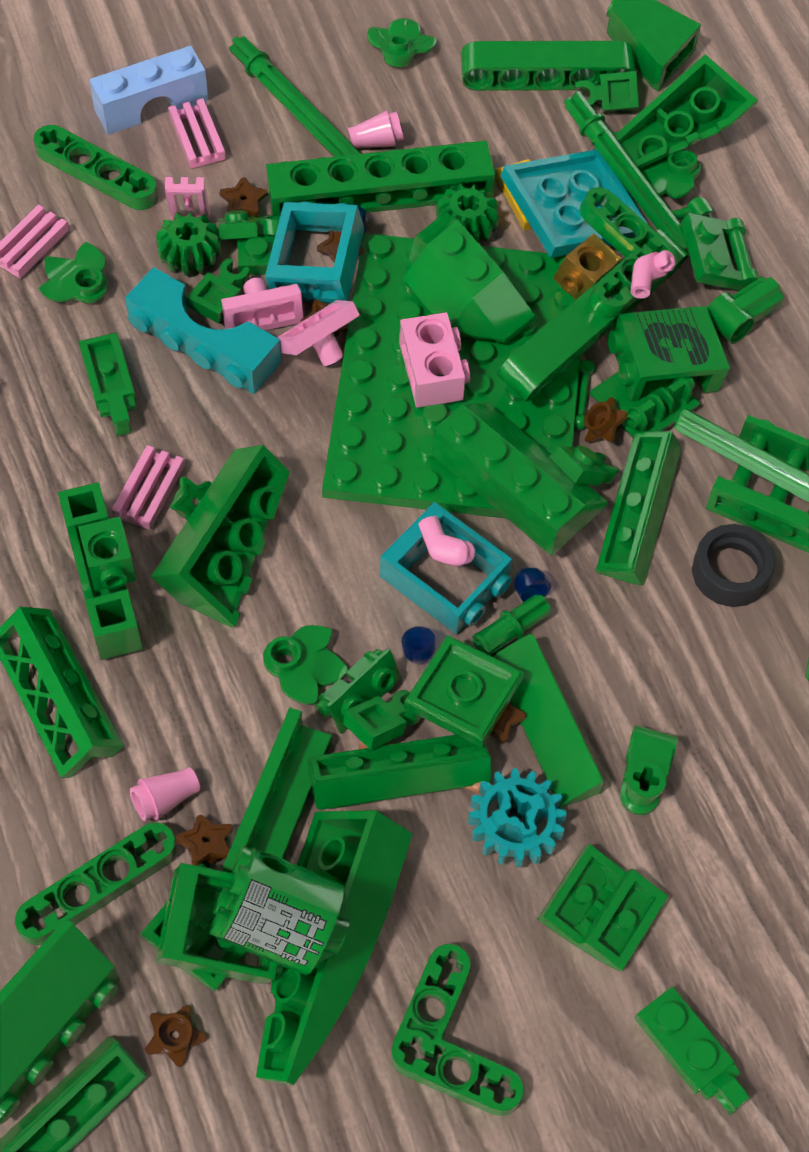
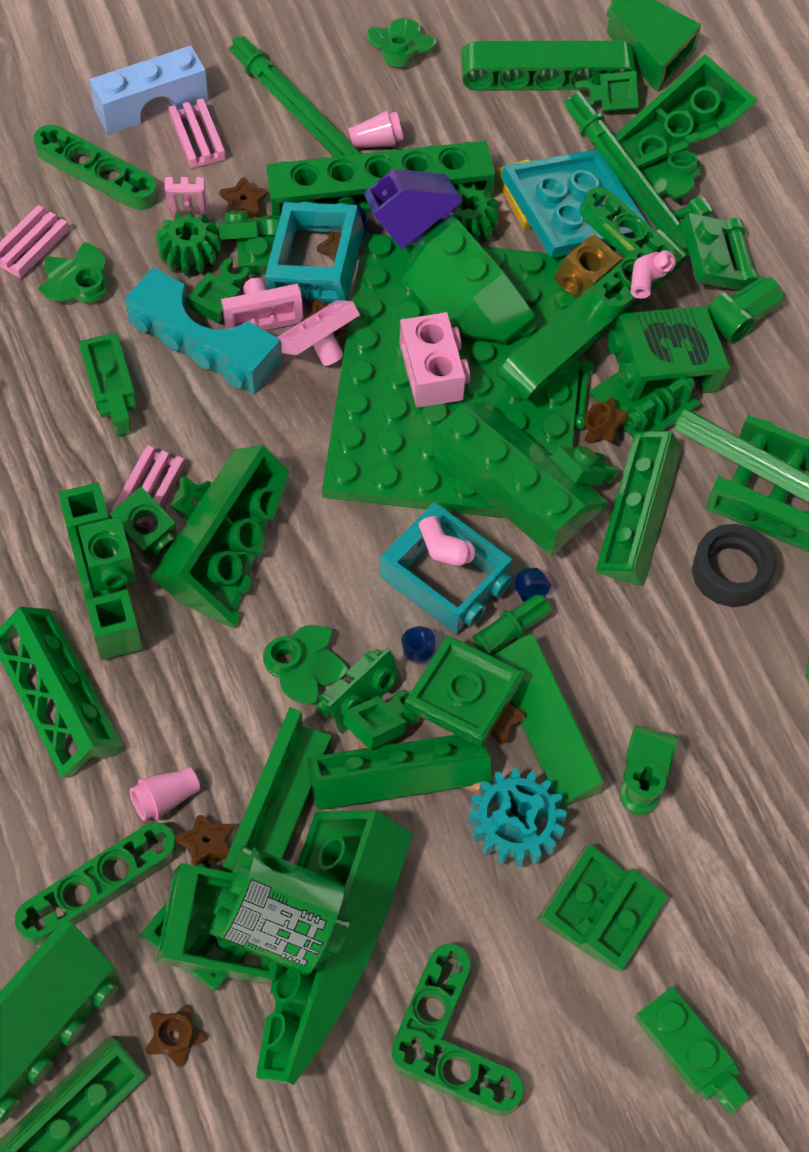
(141, 505): none -> green brick
(411, 203): none -> dark purple slope

